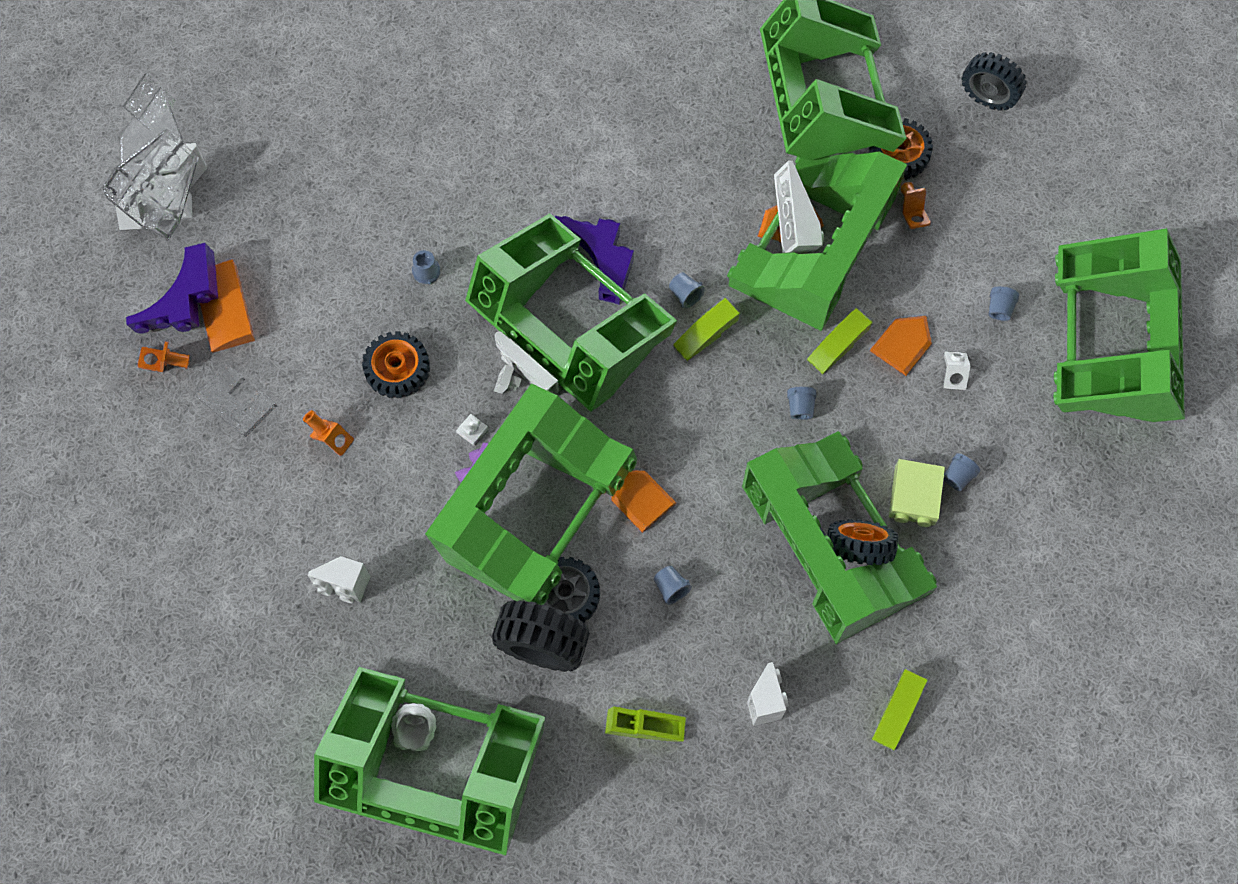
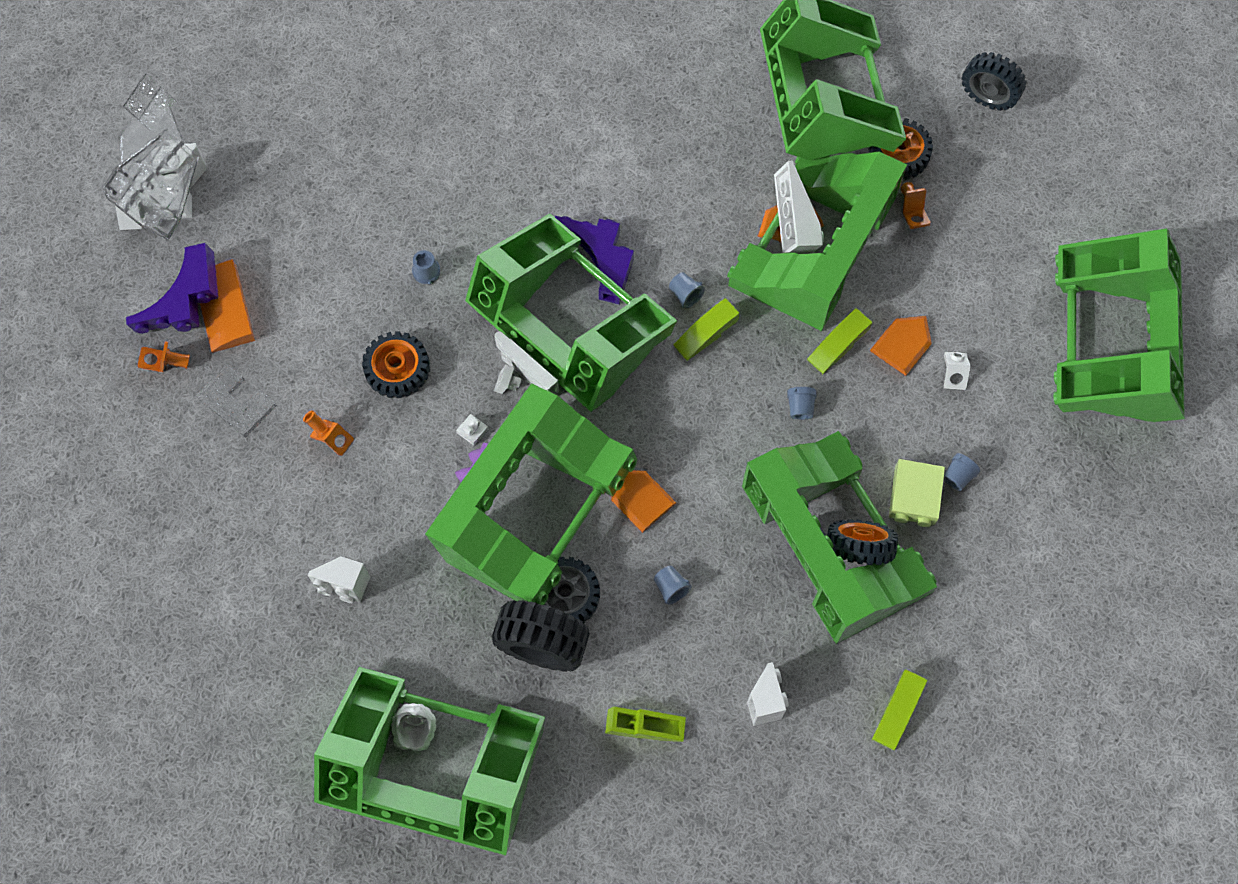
(1002, 303): sand blue piece -> none

